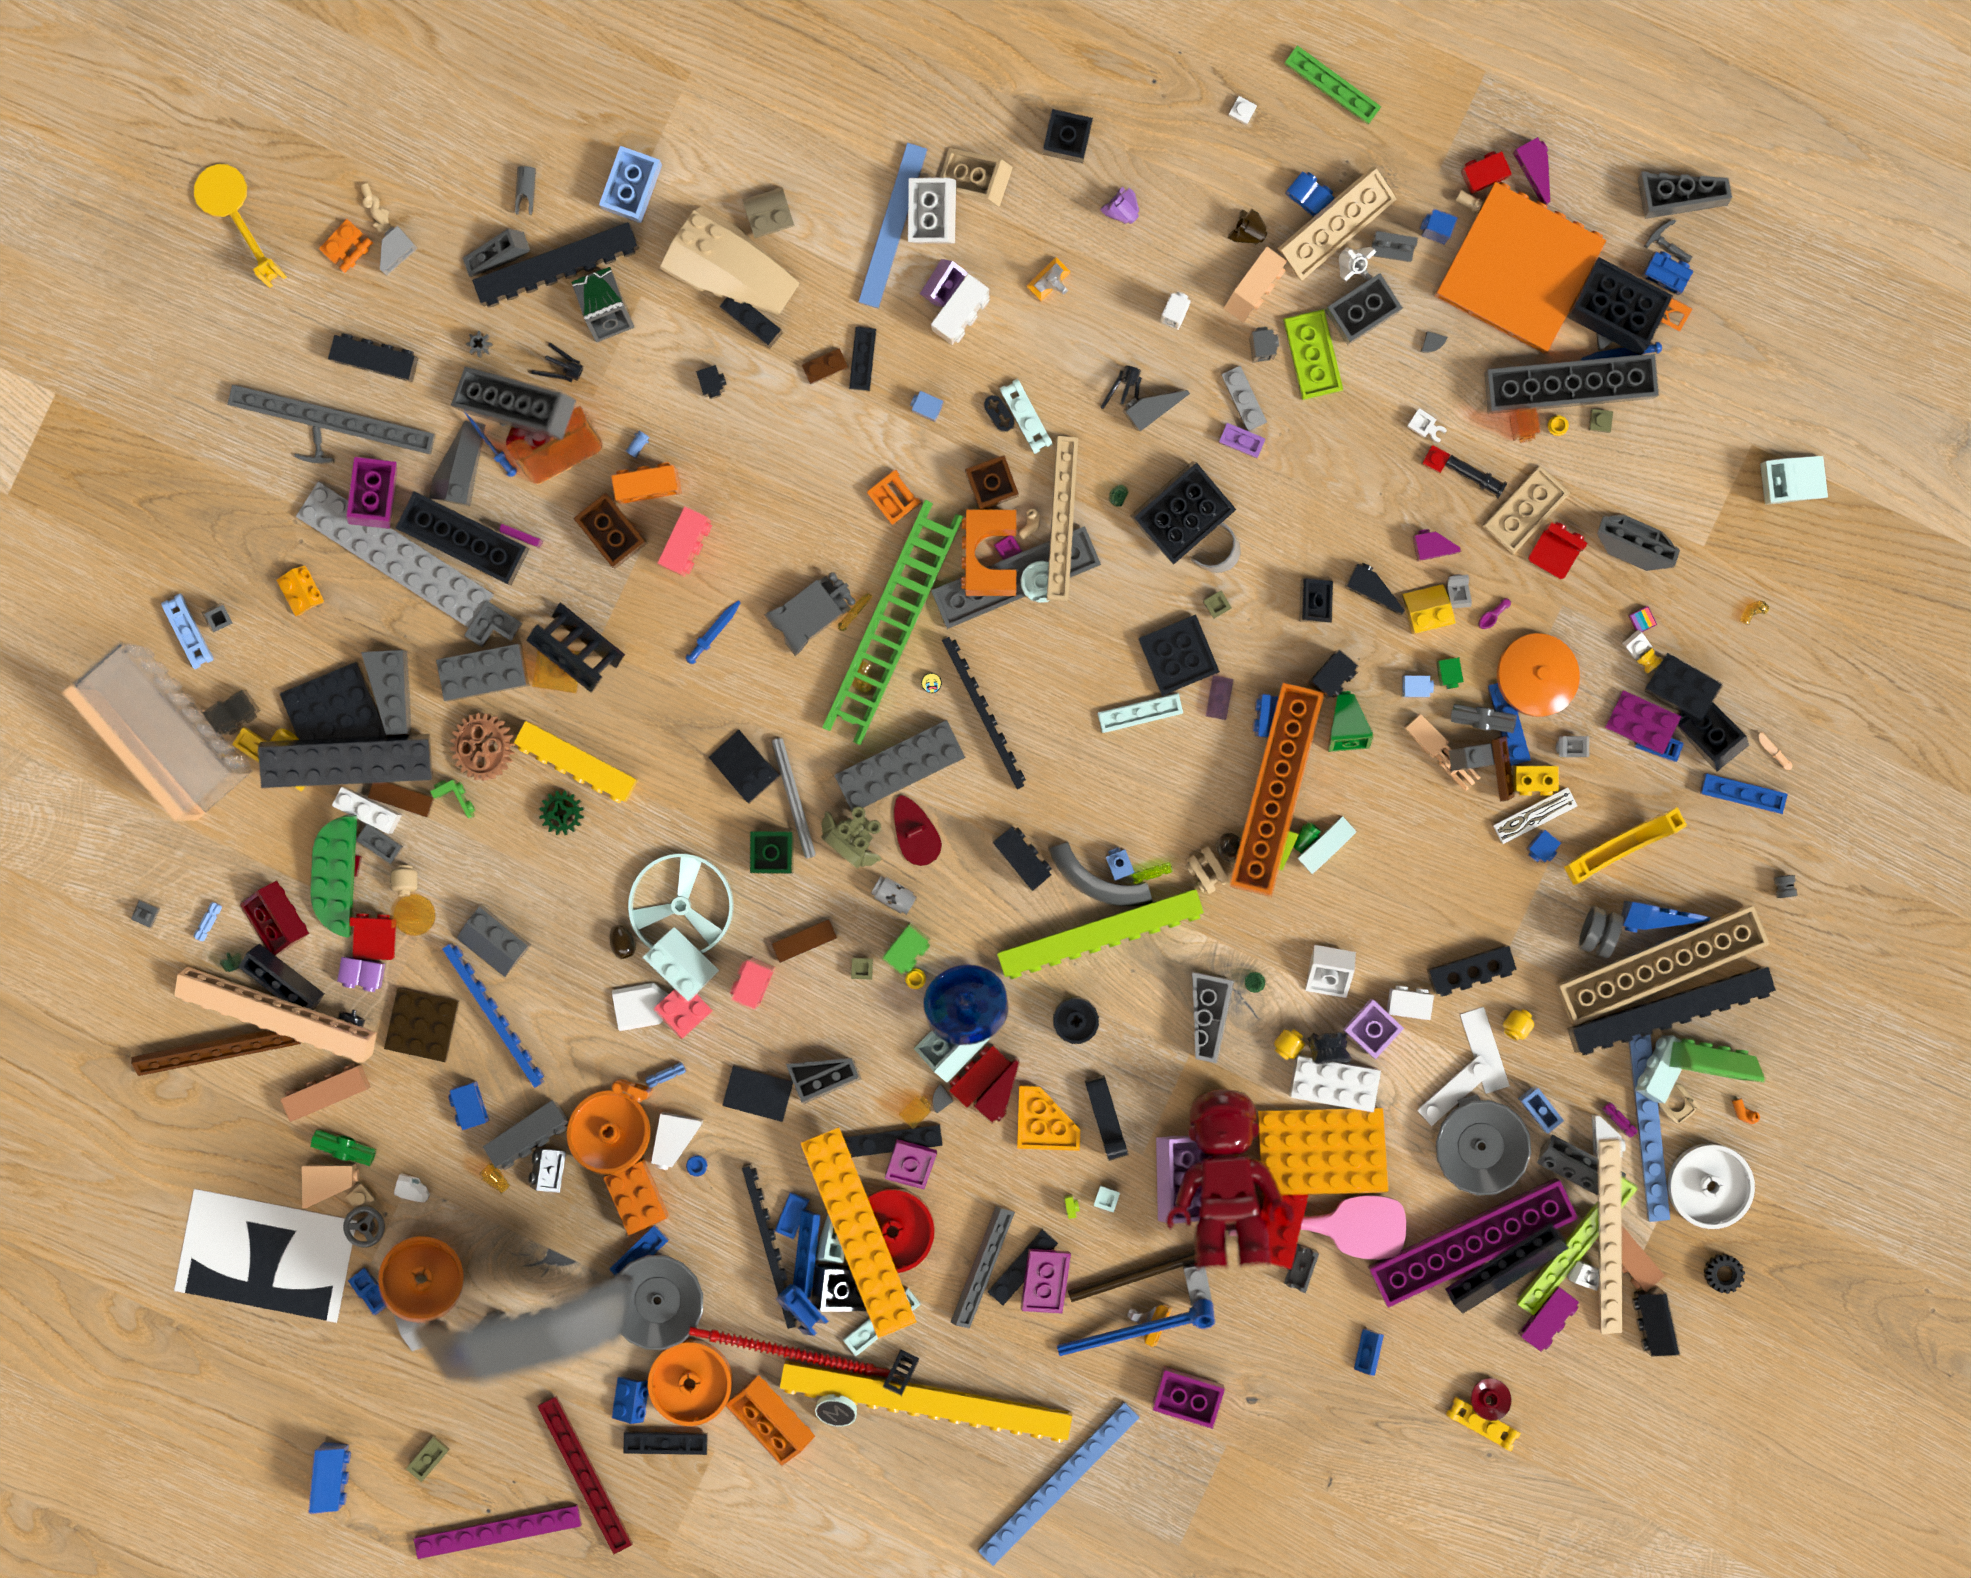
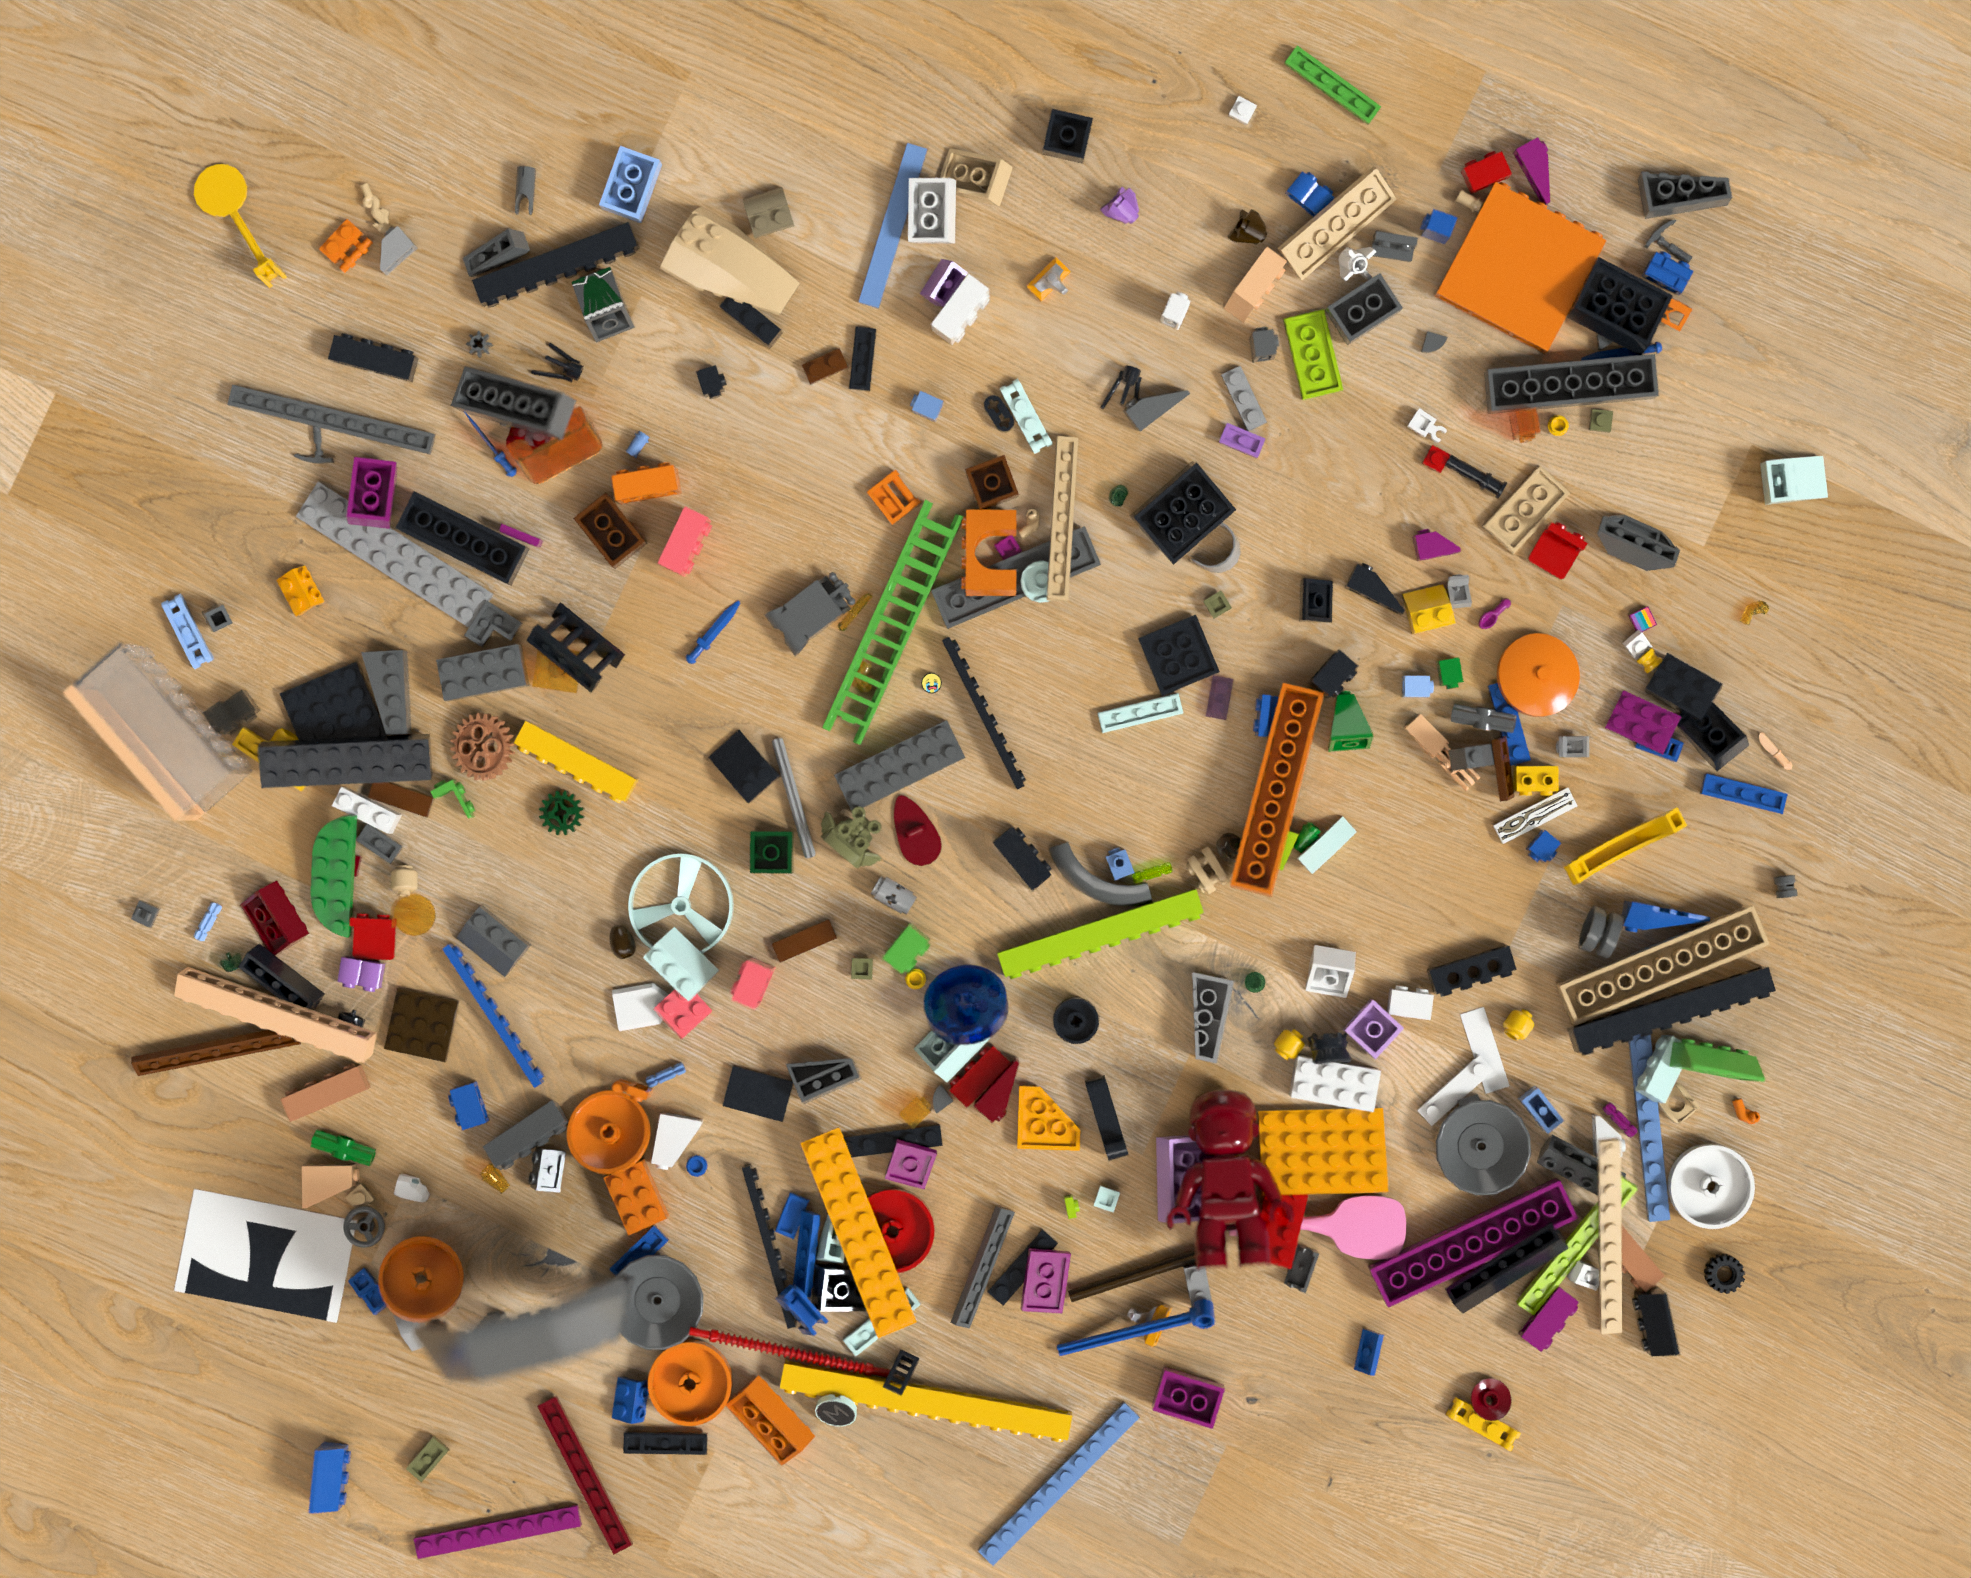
(458, 469): dark grey wedge -> none

